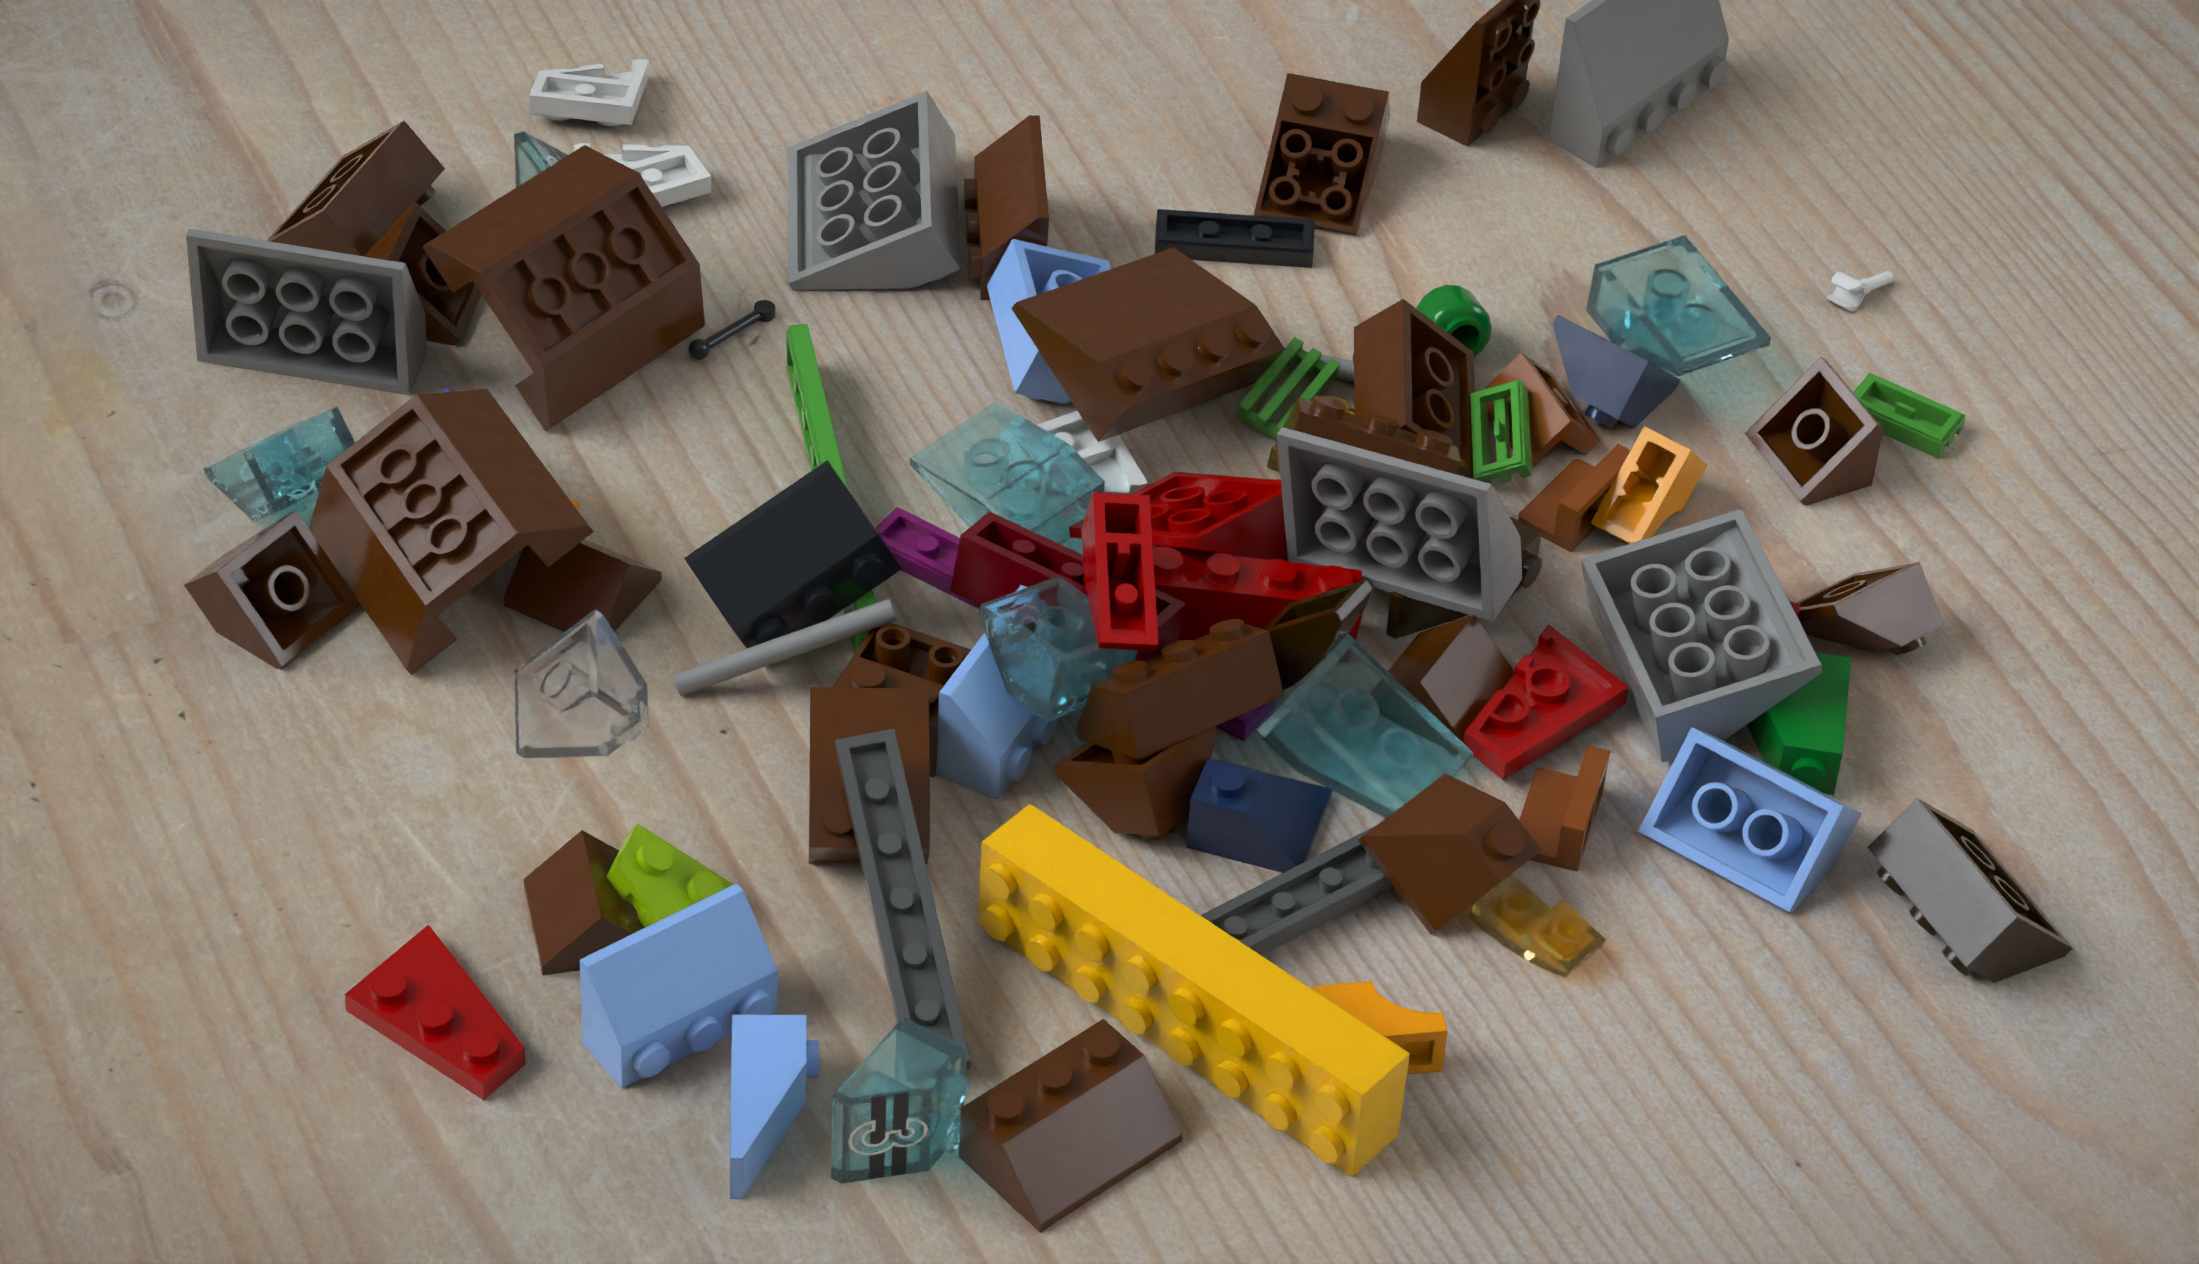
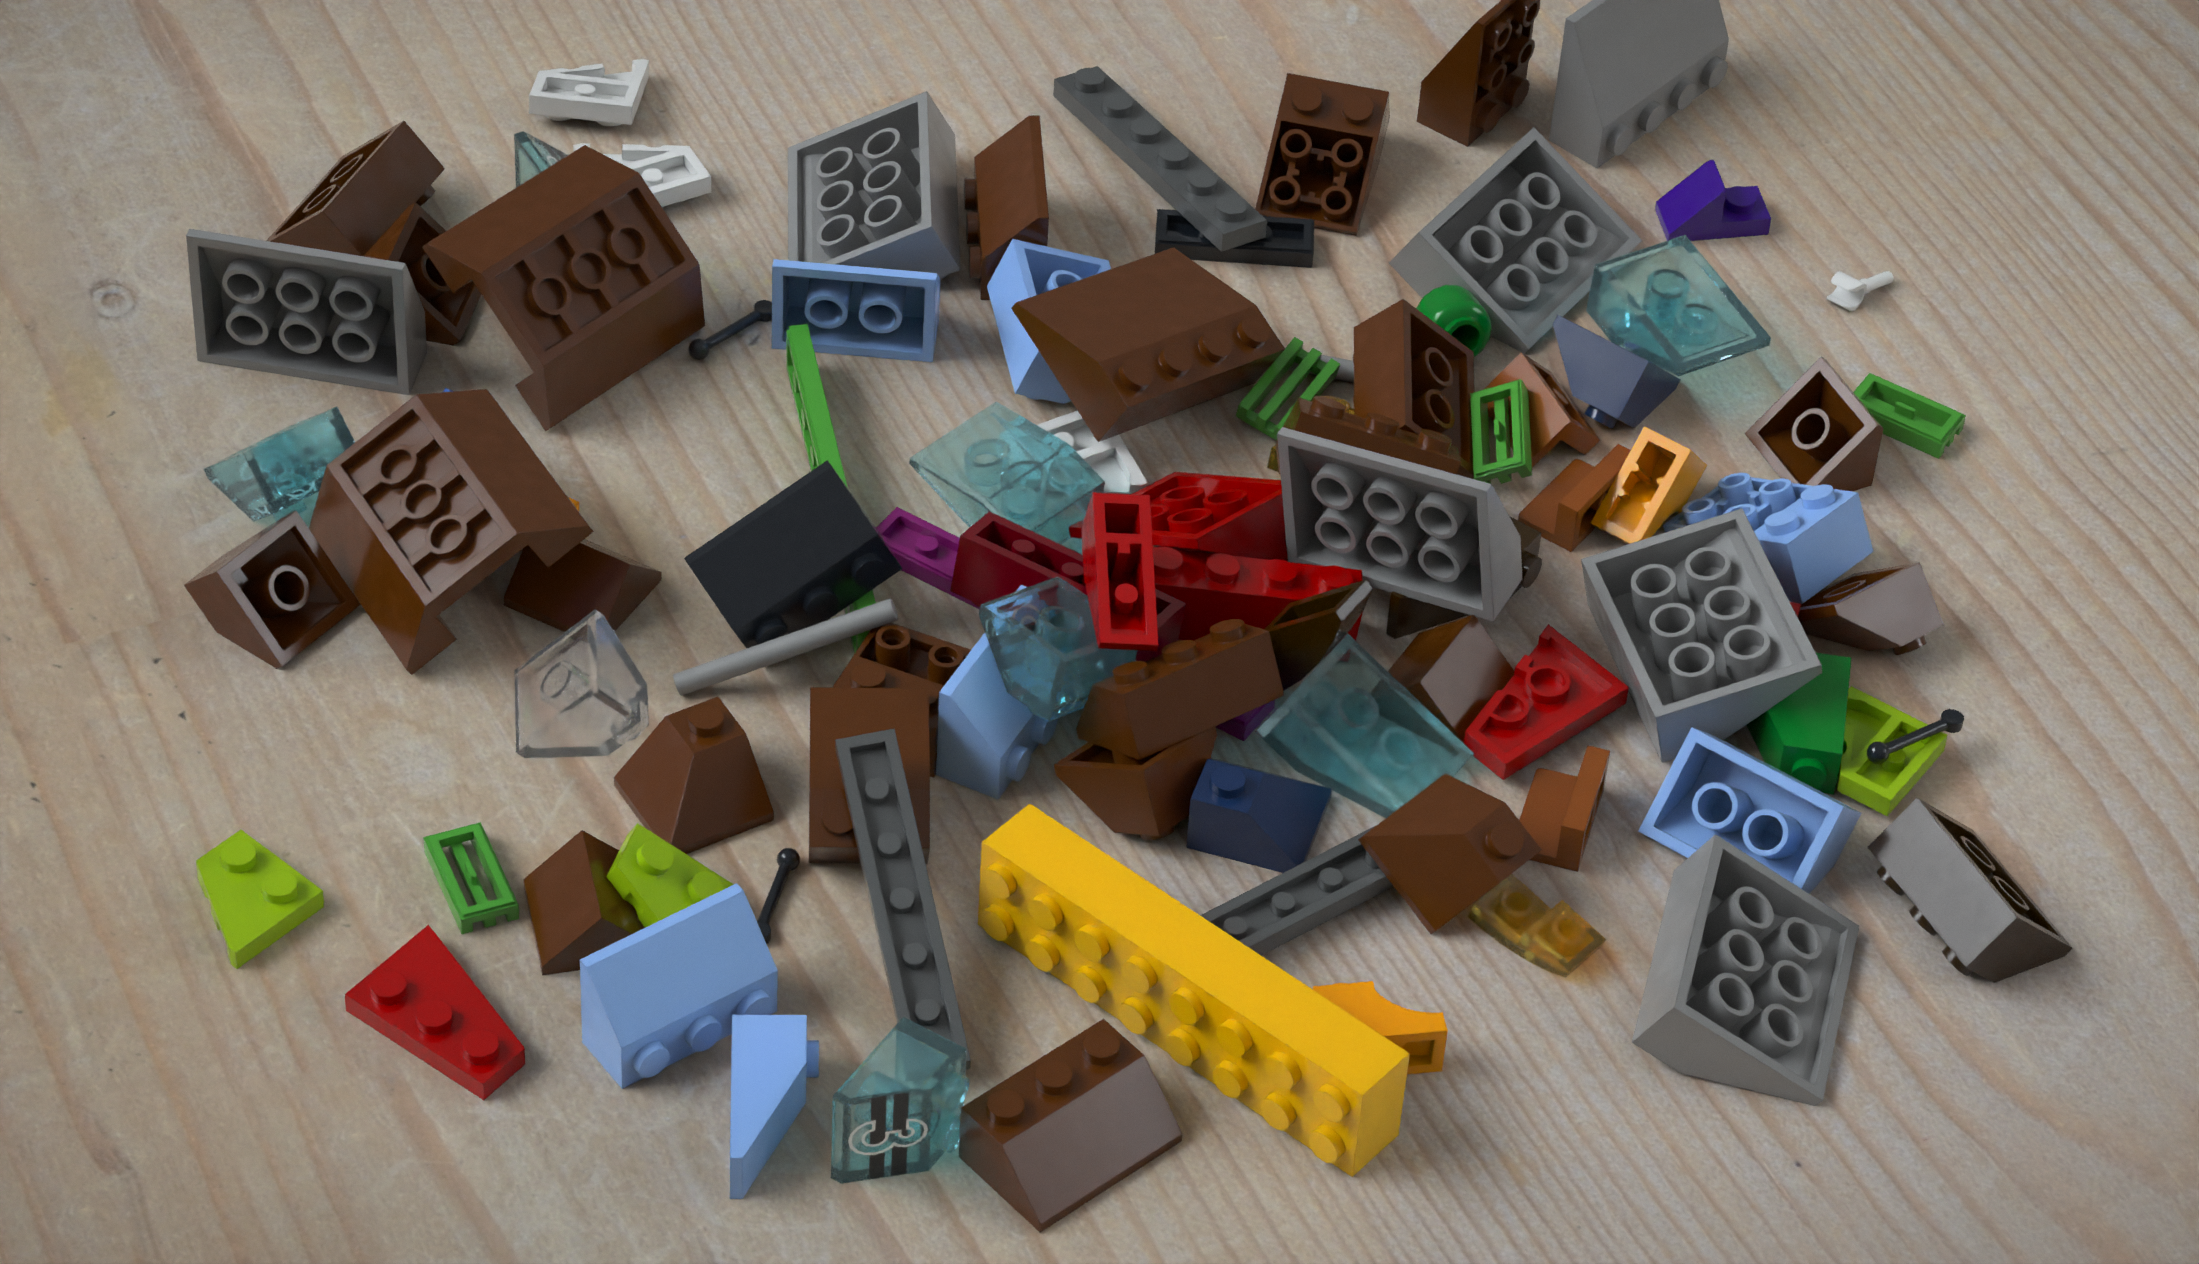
(254, 895): none -> lime wing
(482, 909): none -> bright green tile
(696, 779): none -> reddish brown slope
(788, 860): none -> black hinge
(857, 309): none -> light blue slope
(1160, 158): none -> dark grey plate
(1519, 242): none -> light grey slope
(1708, 210): none -> dark purple slope
(1746, 978): none -> light grey slope
(1803, 529): none -> light blue slope
(1886, 783): none -> lime wing
(1950, 721): none -> black hinge

